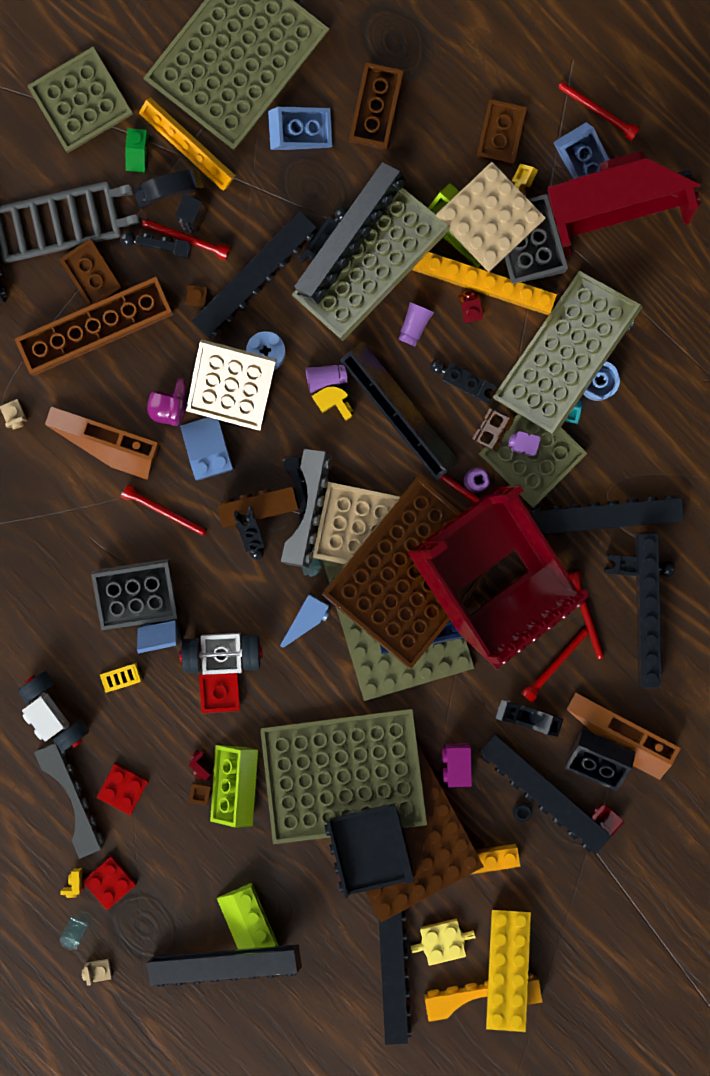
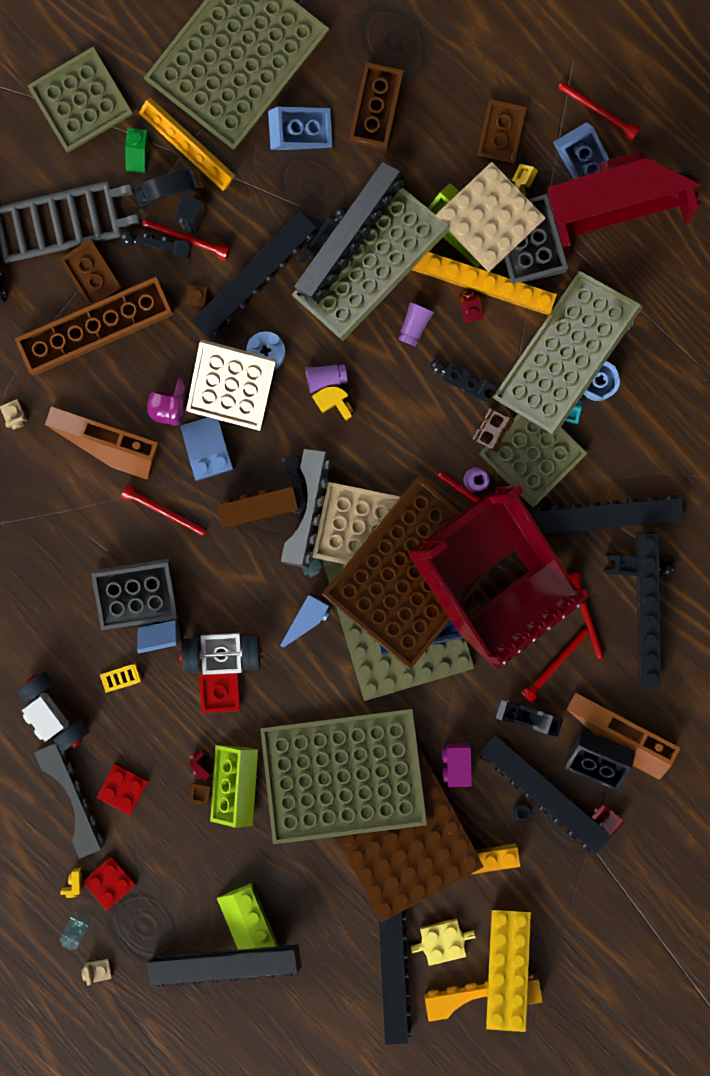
(250, 533): black plate -> none
(369, 849): black panel -> none
(399, 410): black brick -> none
(524, 443): medium lavender brick -> none

